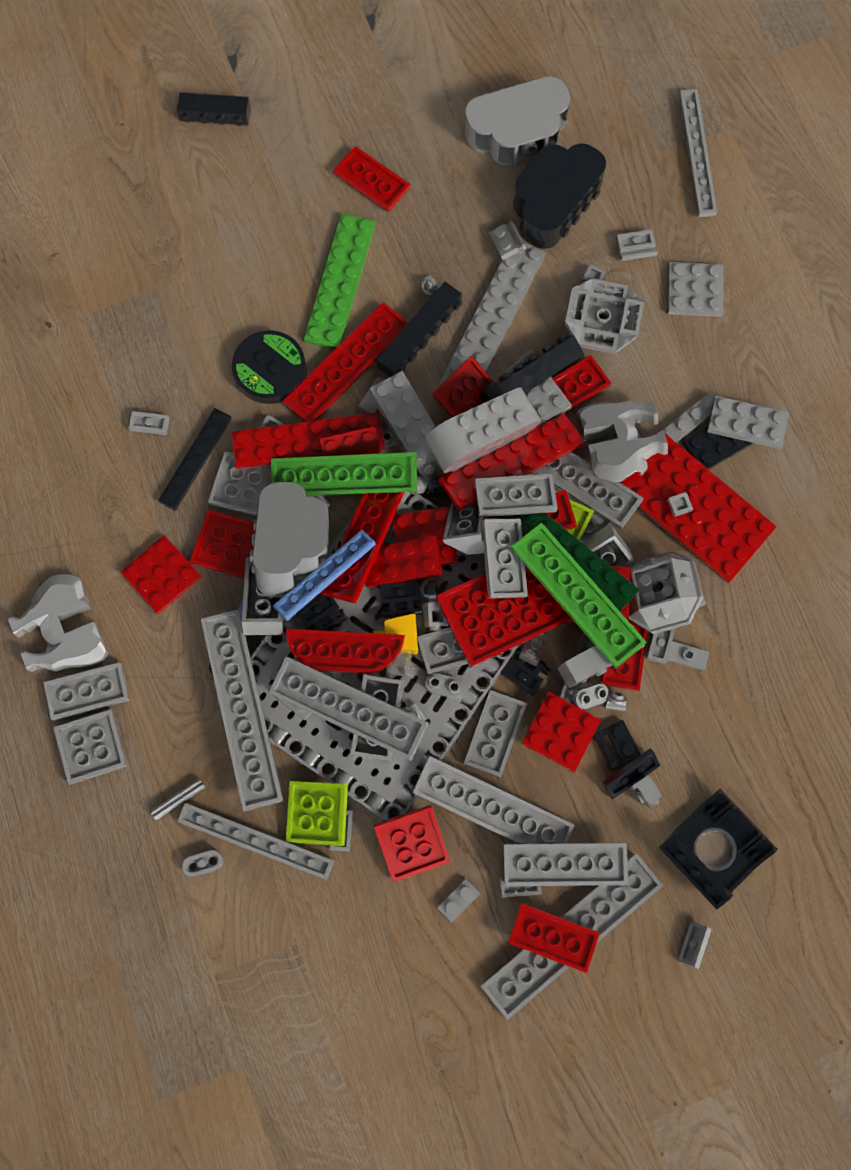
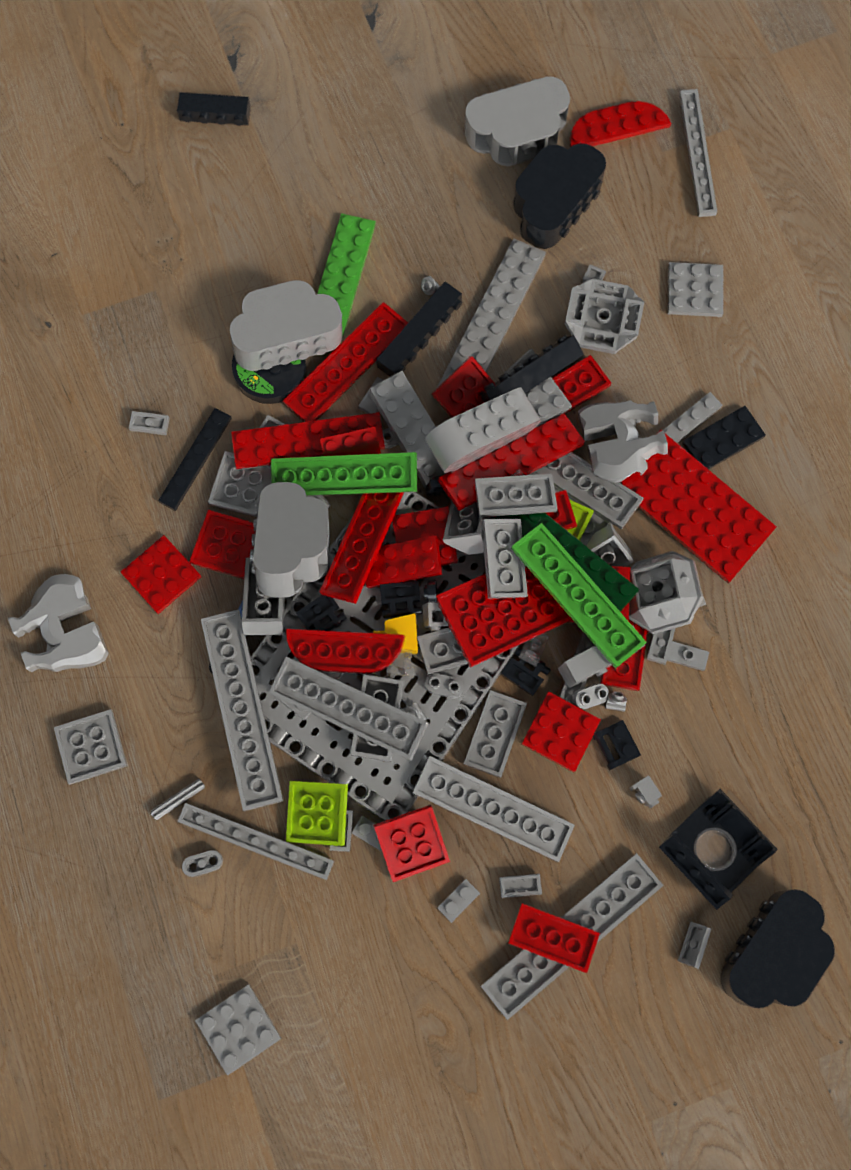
(86, 691): light grey plate -> none
(238, 1029): none -> light grey plate
(284, 326): none -> light grey brick
(324, 575): medium blue tile -> none
(366, 832): none -> light grey plate
(371, 179): red plate -> none
(421, 485): light grey plate -> none
(507, 240): light grey plate -> none
(565, 864): light grey plate -> none
(618, 123): none -> red plate
(631, 773): black plate -> none
(636, 245): light grey plate -> none
(679, 504): light grey plate -> none
(748, 422): light grey plate -> none
(780, 953): none -> black brick

